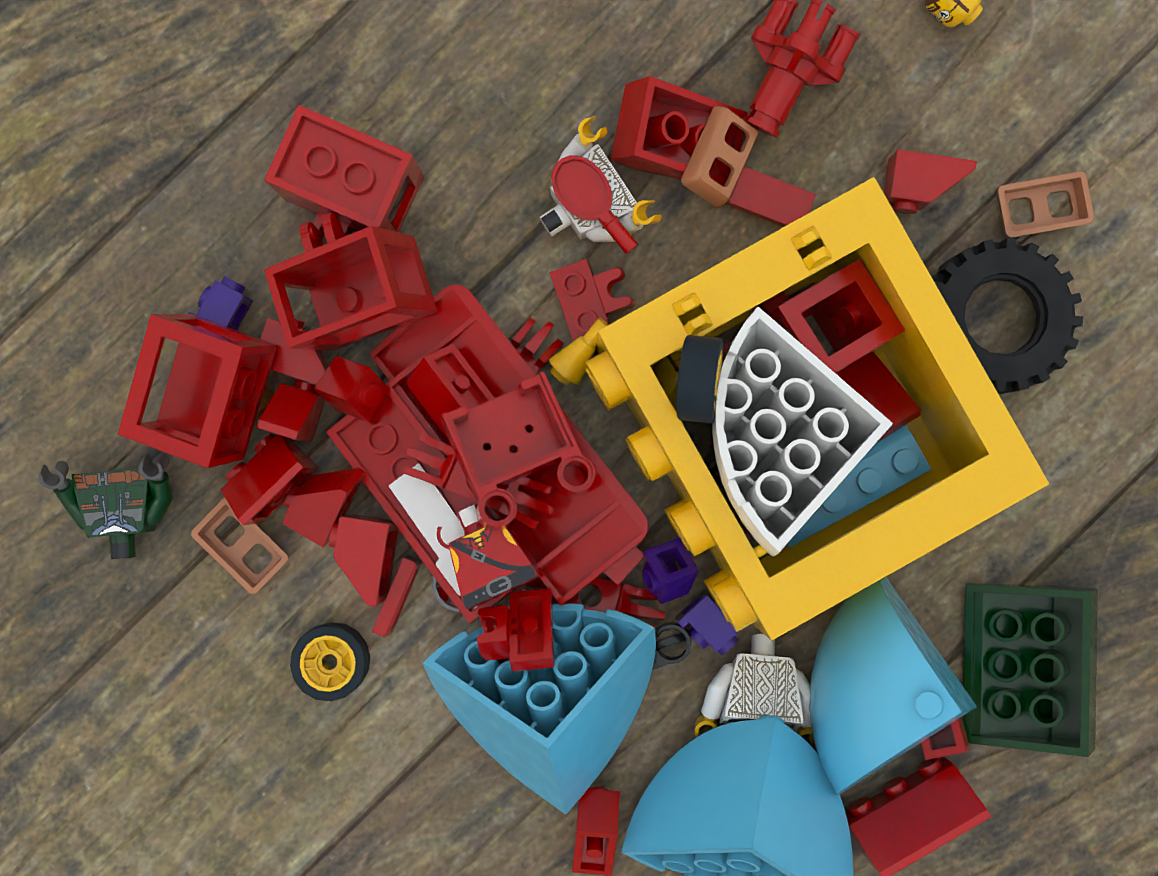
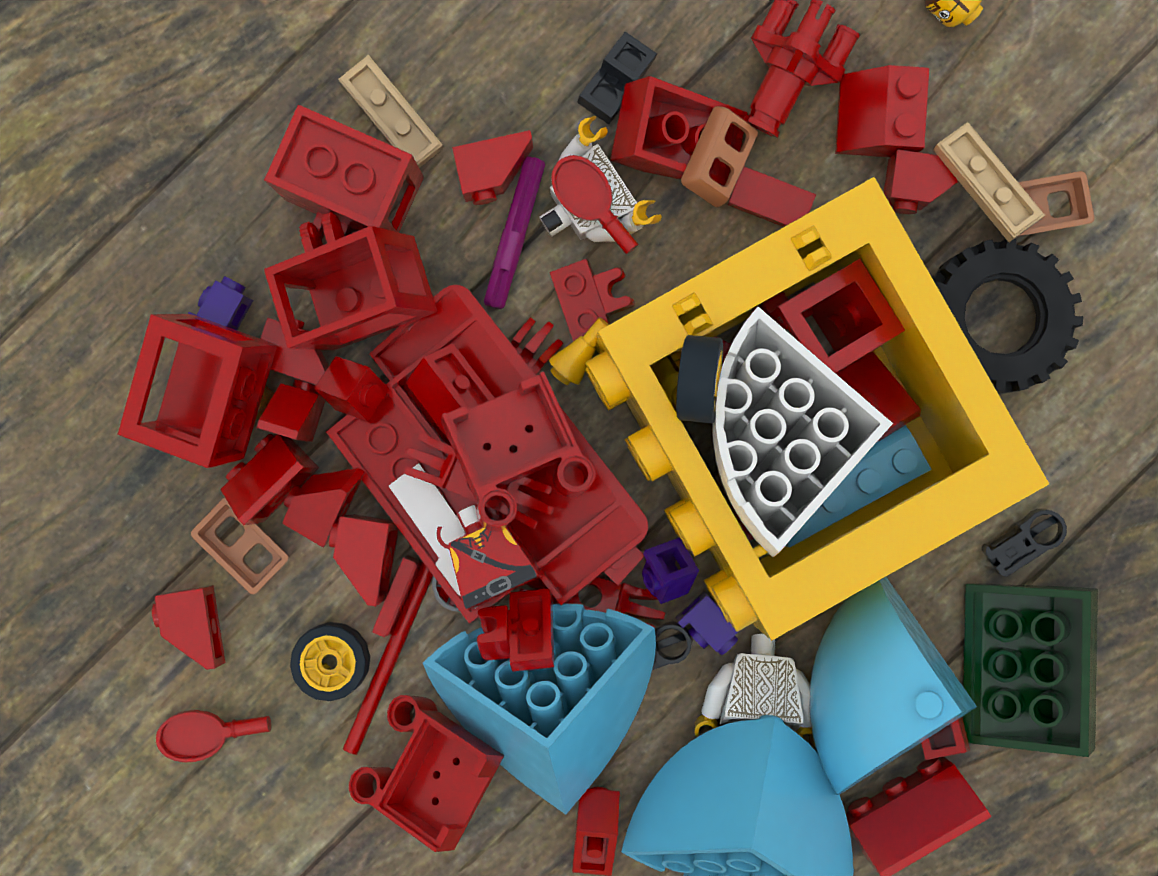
(114, 501): torso -> none
(191, 624): none -> red slope
(200, 734): none -> red piece
(388, 660): none -> red bar
(390, 111): none -> tan tile
(435, 778): none -> red piece
(490, 165): none -> red slope
(514, 233): none -> magenta axle
(623, 64): none -> black slope
(882, 111): none -> red slope
(988, 182): none -> tan tile
(1018, 547): none -> black piece

